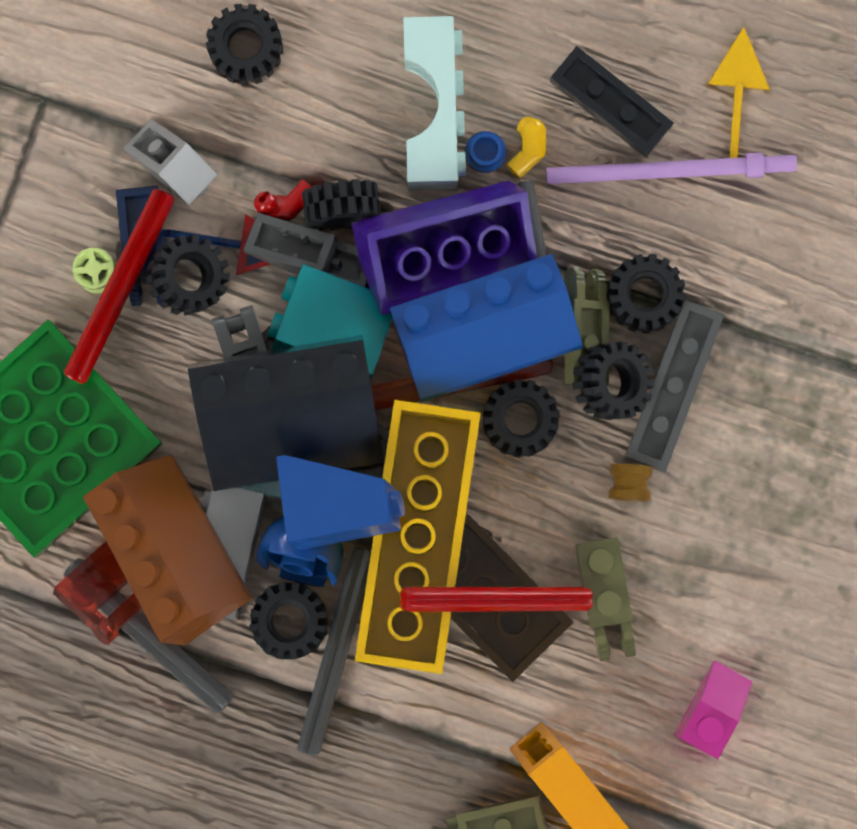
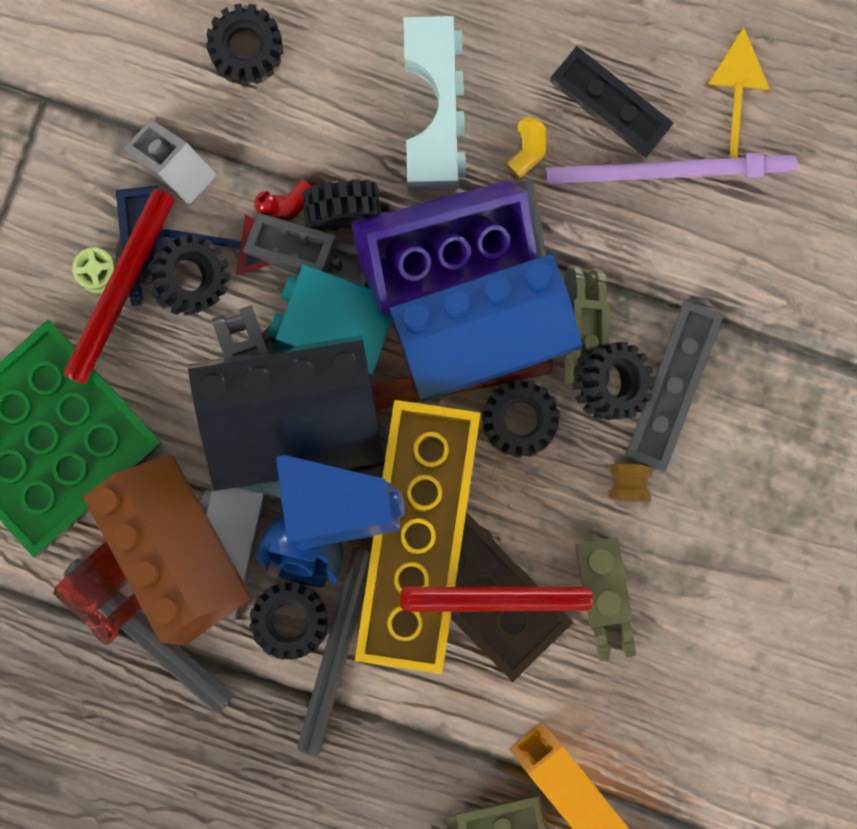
(485, 152): blue plate -> none
(663, 275): black tyre -> none
(714, 710): dark pink slope -> none

